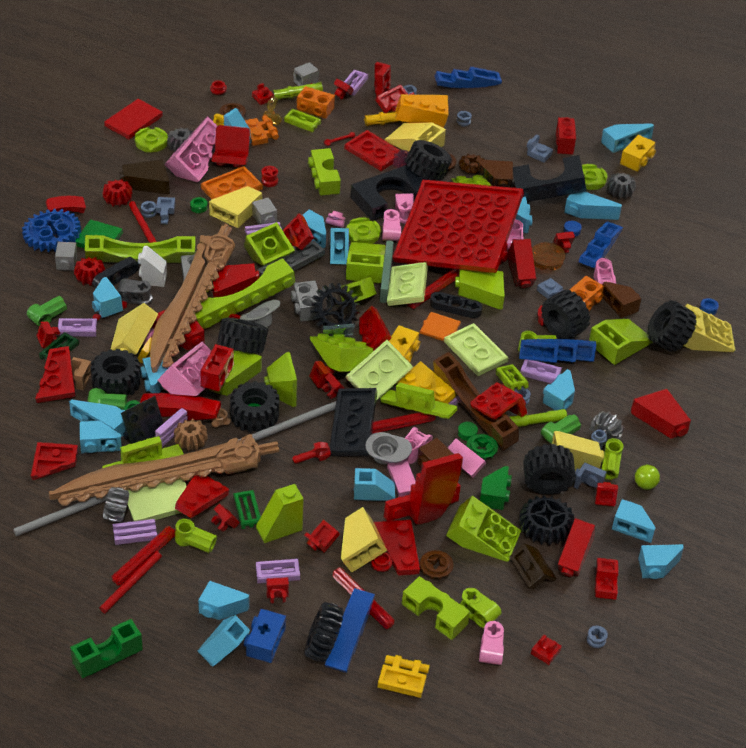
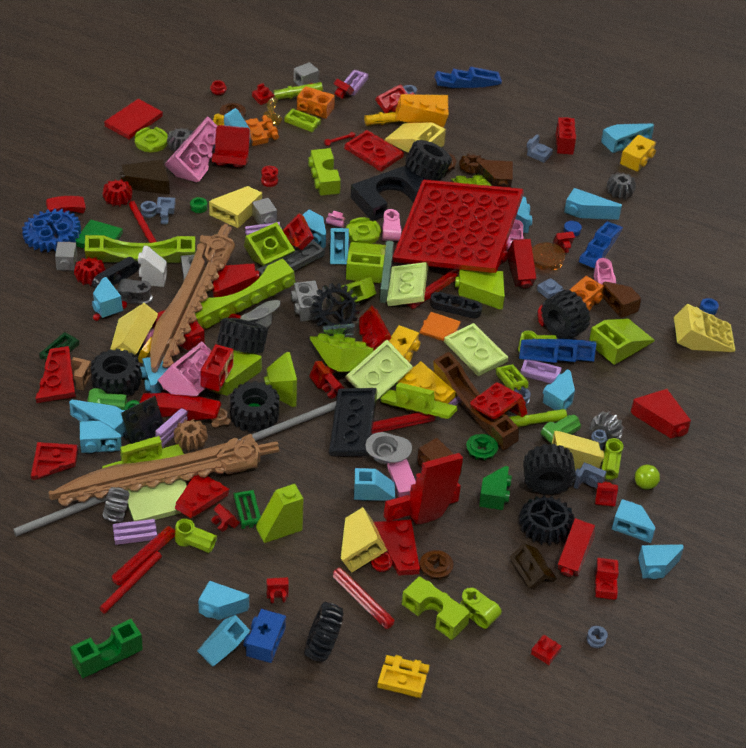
(46, 311): bright green piece -> none
(46, 334): red tile -> none
(77, 327): lavender tile -> none
(231, 182): orange tile -> none
(277, 572): lavender tile -> none
(320, 451): red bar -> none
(322, 536): red bracket -> none
(351, 629): blue slope -> none
(382, 78): red bracket -> none
(399, 159): clear pink gear -> none
(403, 204): bright pink piece -> none
(417, 440): bright pink piece -> none
(464, 118): sand blue bush -> none
(467, 430): green tile -> none
(471, 461): bright pink tile -> none
(483, 530): lime slope -> none
(492, 643): bright pink piece -> none
(569, 182): black arch -> none
(594, 177): lime tile -> none
(671, 325): black tyre -> none

